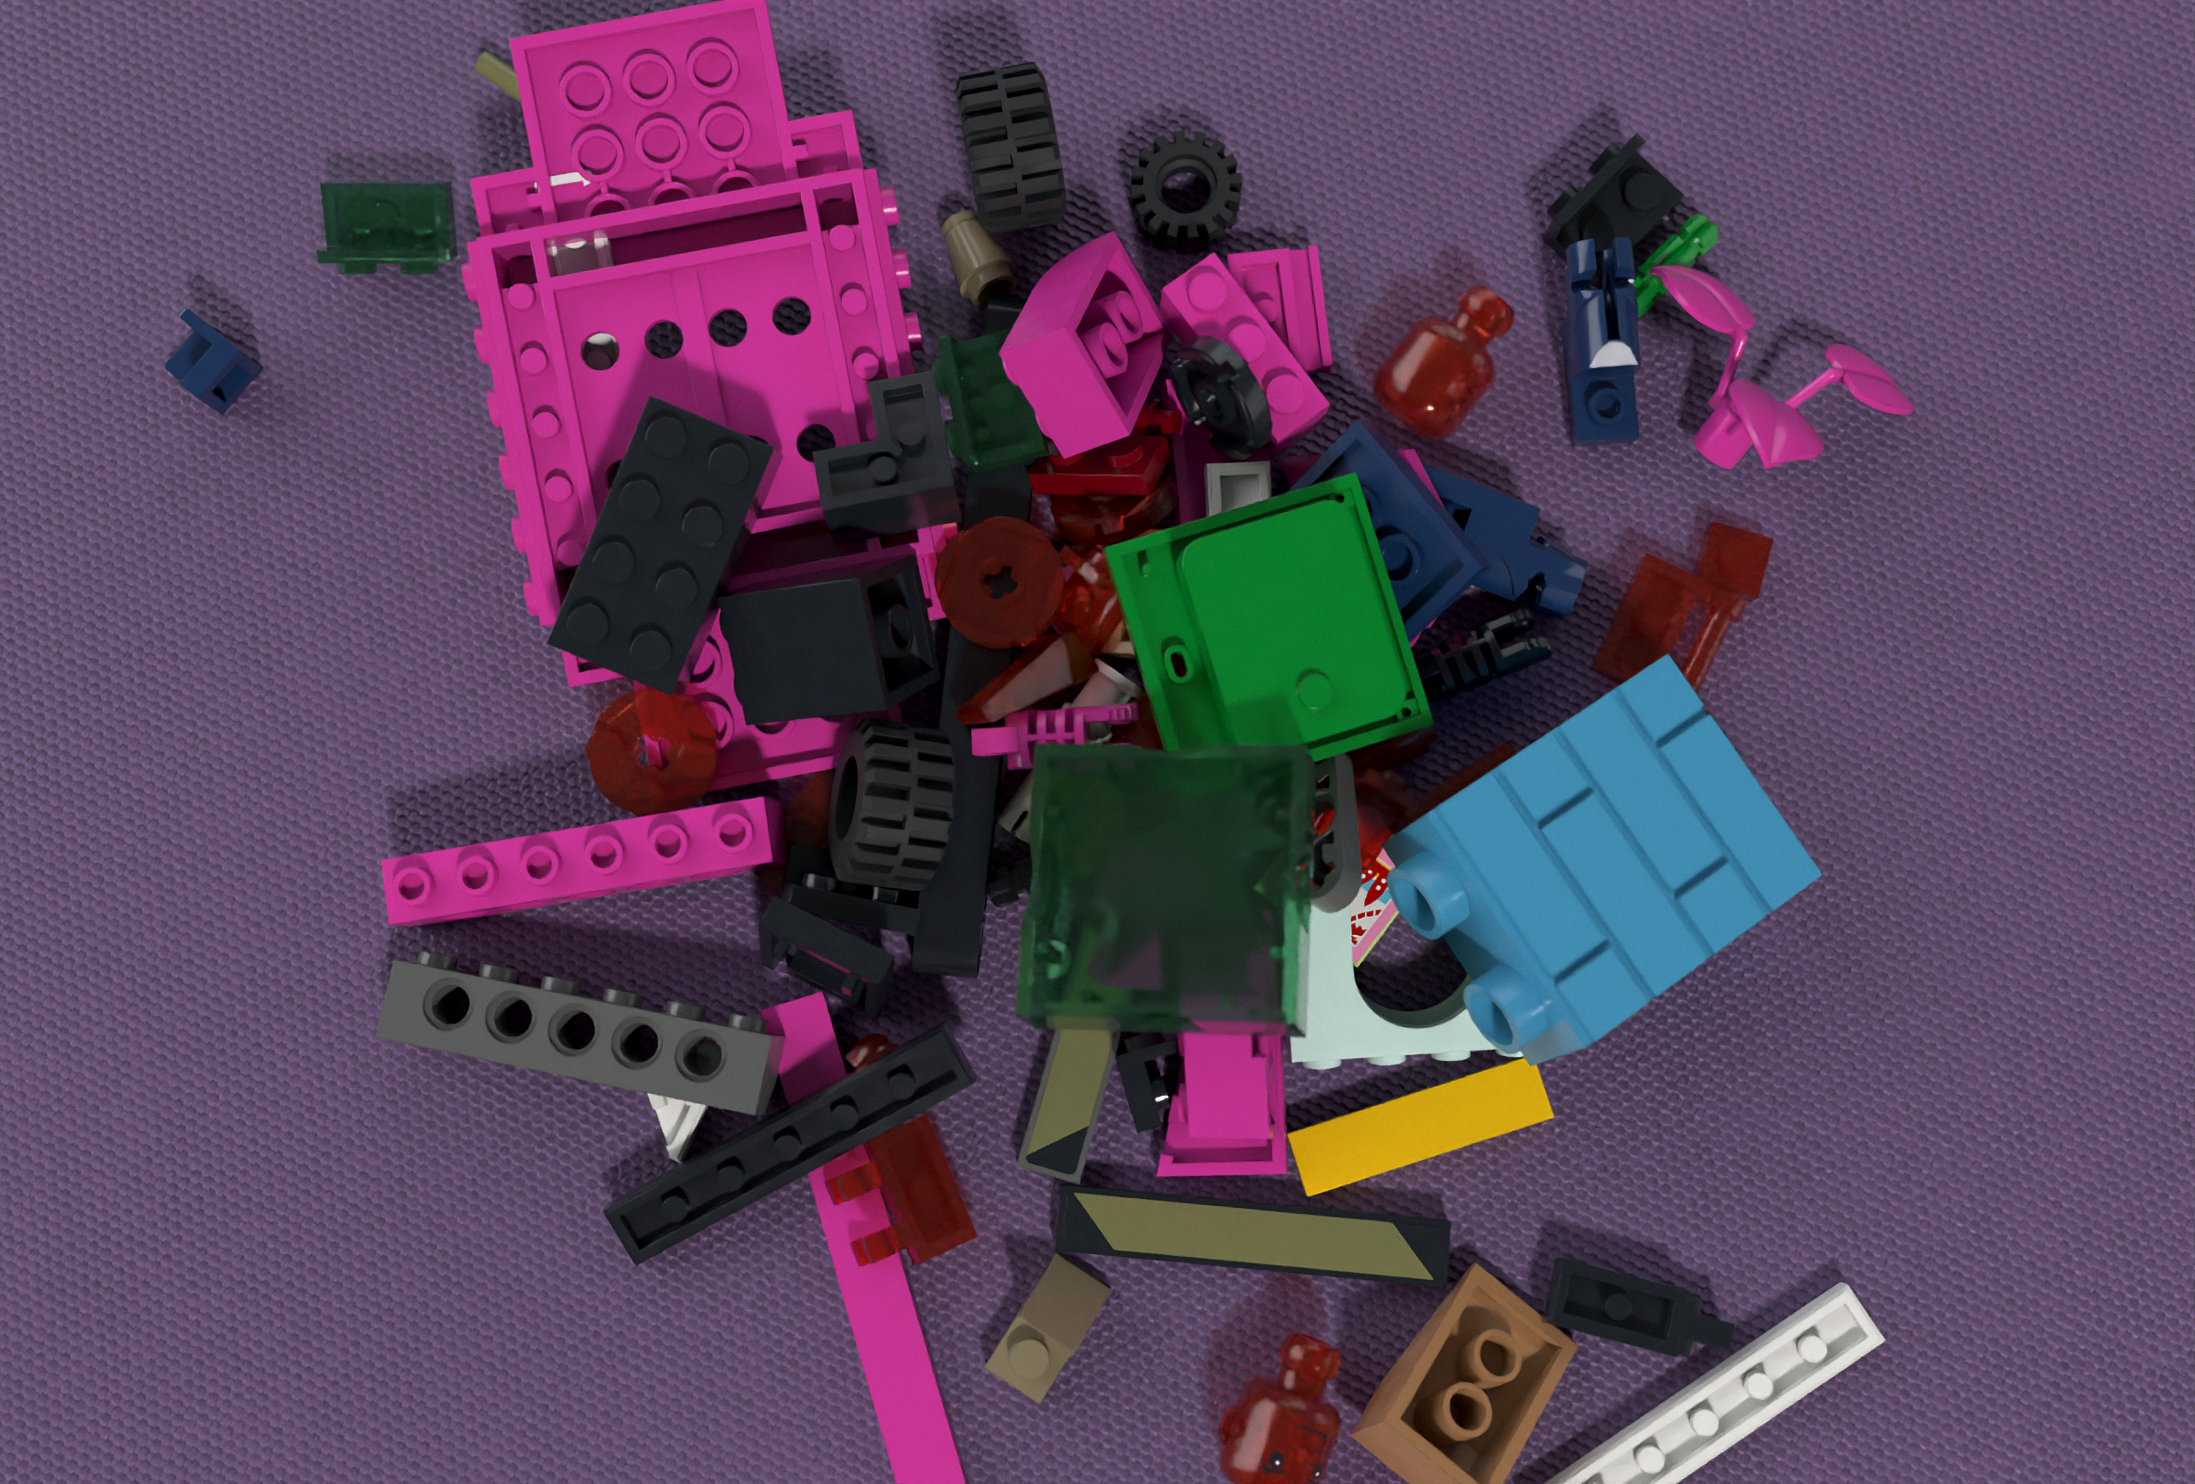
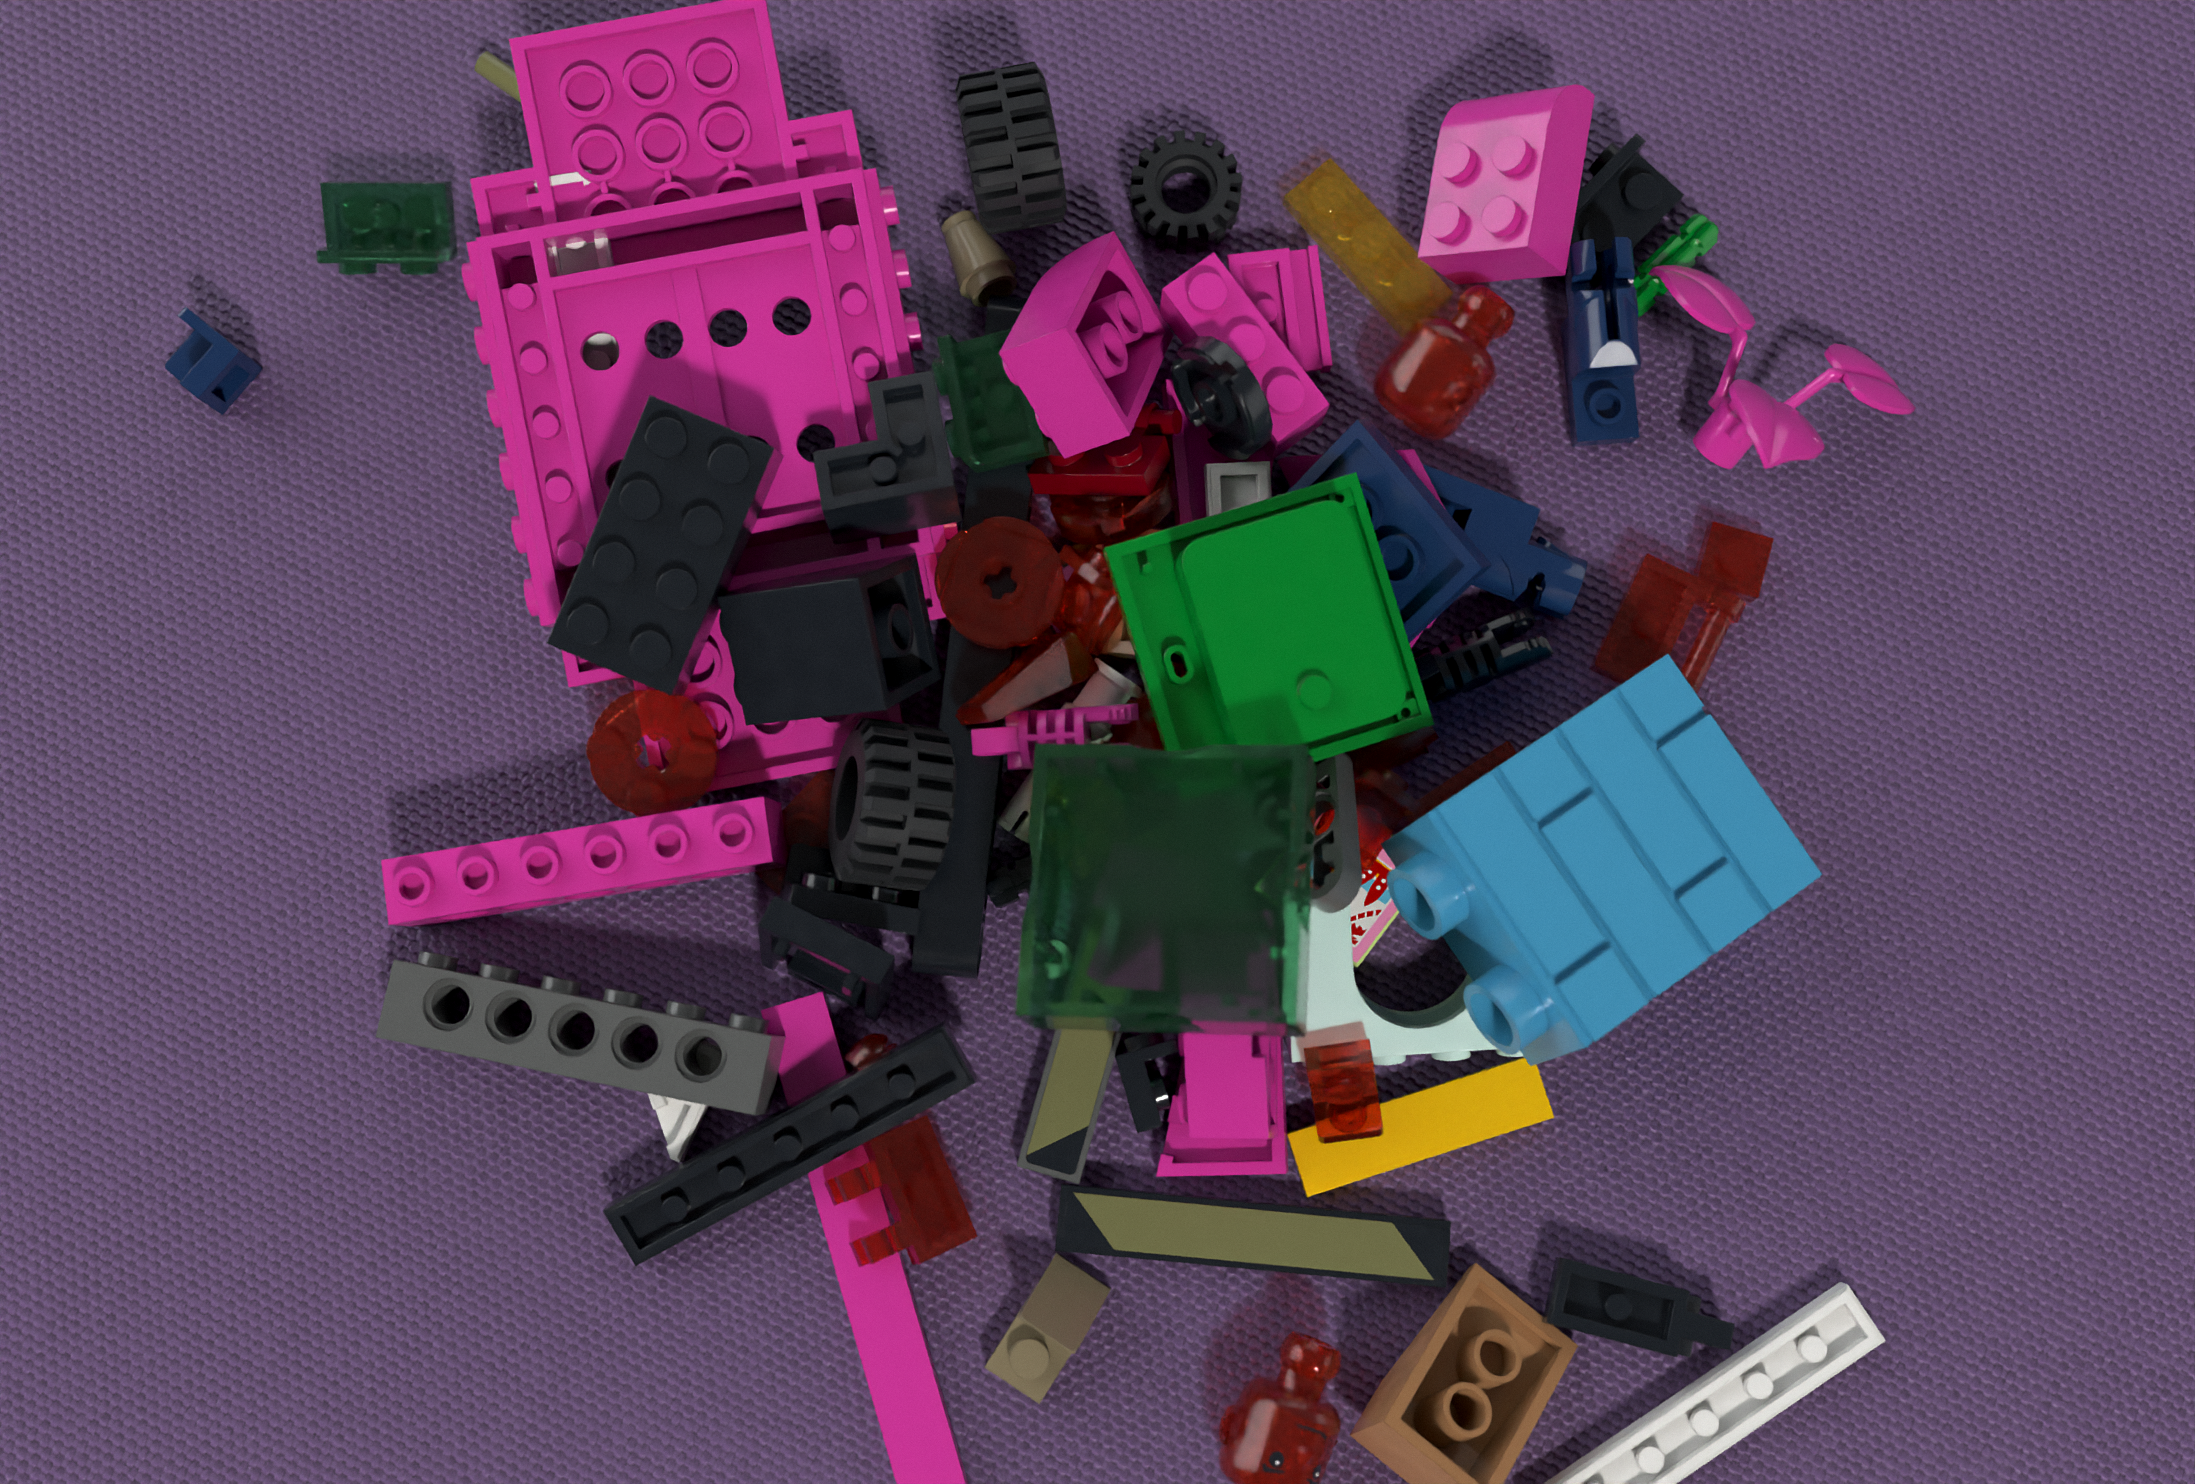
(1344, 1091): none -> clear red bracket
(1366, 247): none -> clear yellow plate
(1507, 185): none -> dark pink brick

